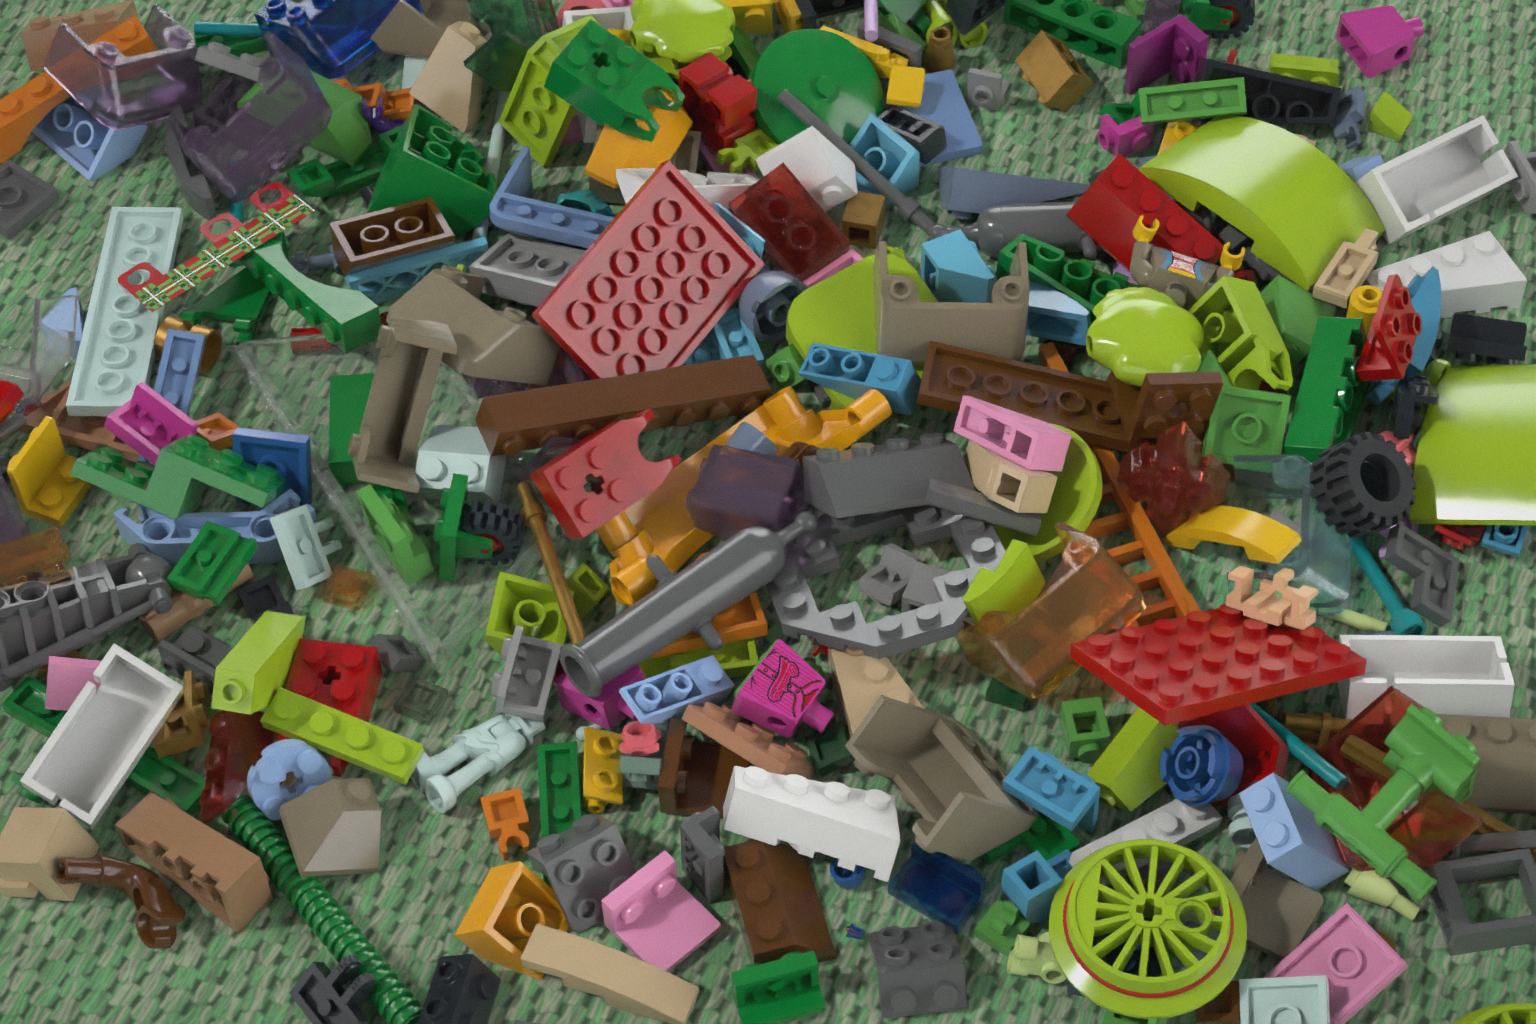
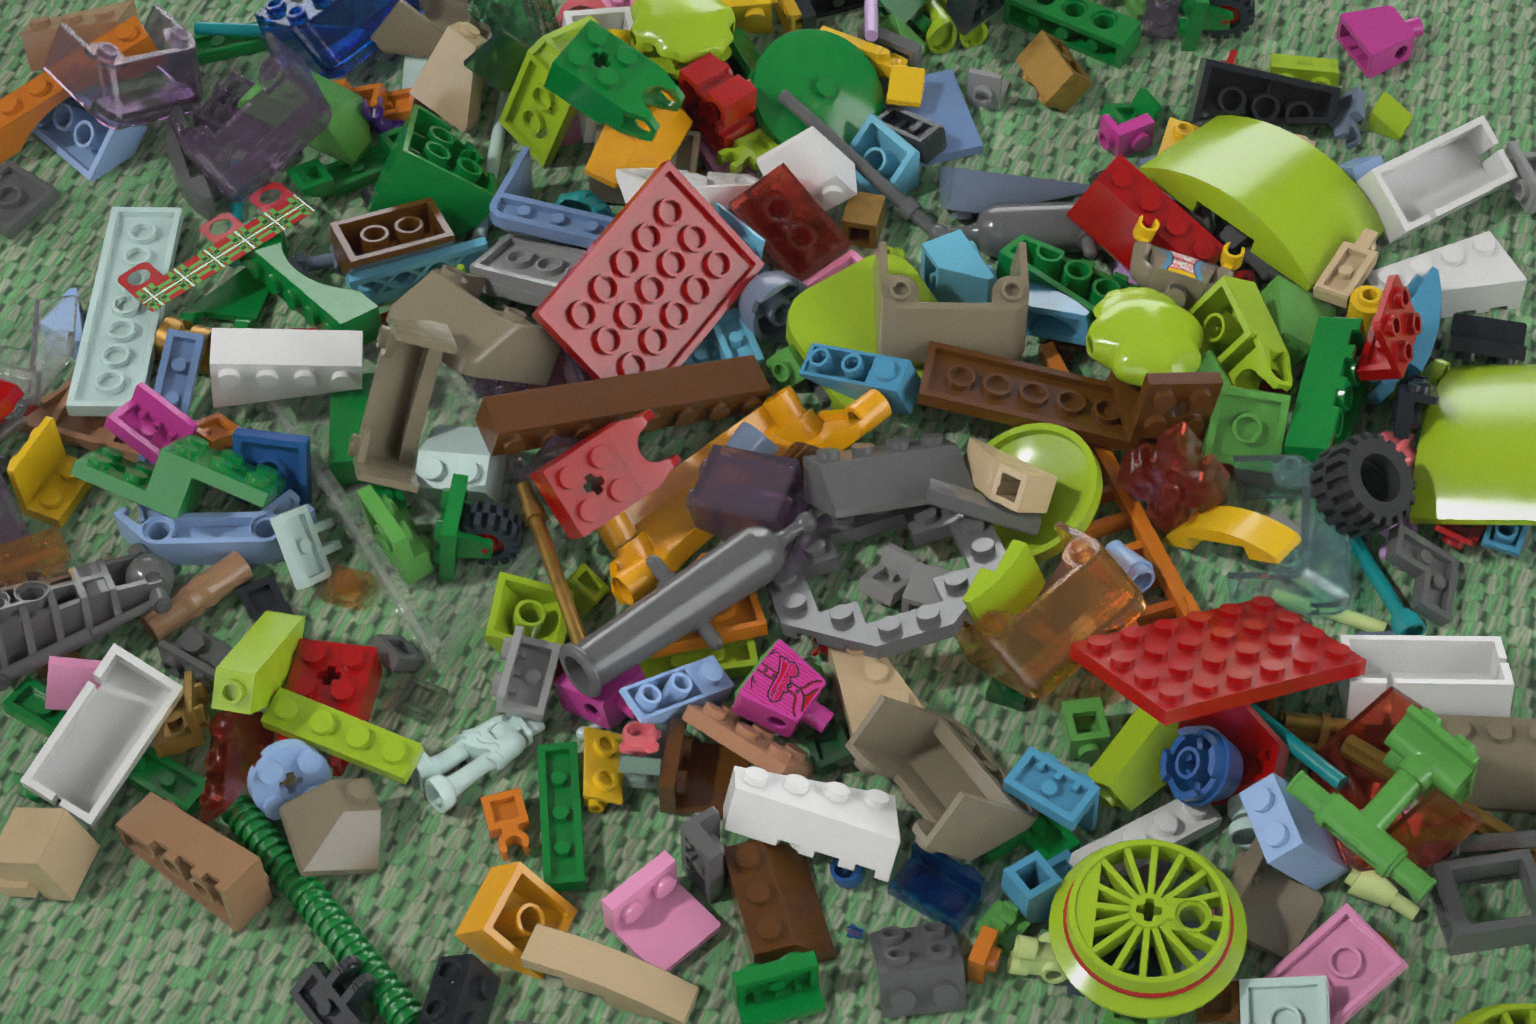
(153, 902): reddish brown piece -> none
(212, 563): green plate -> none
(220, 57): light grey plate -> none
(282, 364): none -> white wedge
(583, 867): dark grey bracket -> none
(939, 51): pearl gold cone -> none
(984, 955): none -> orange plate
(1013, 435): bright pink slope -> none
(1134, 565): none -> light blue cone
(1171, 48): magenta bracket -> none
(1192, 101): bright green plate -> none
(1265, 605): light nougat piece -> none

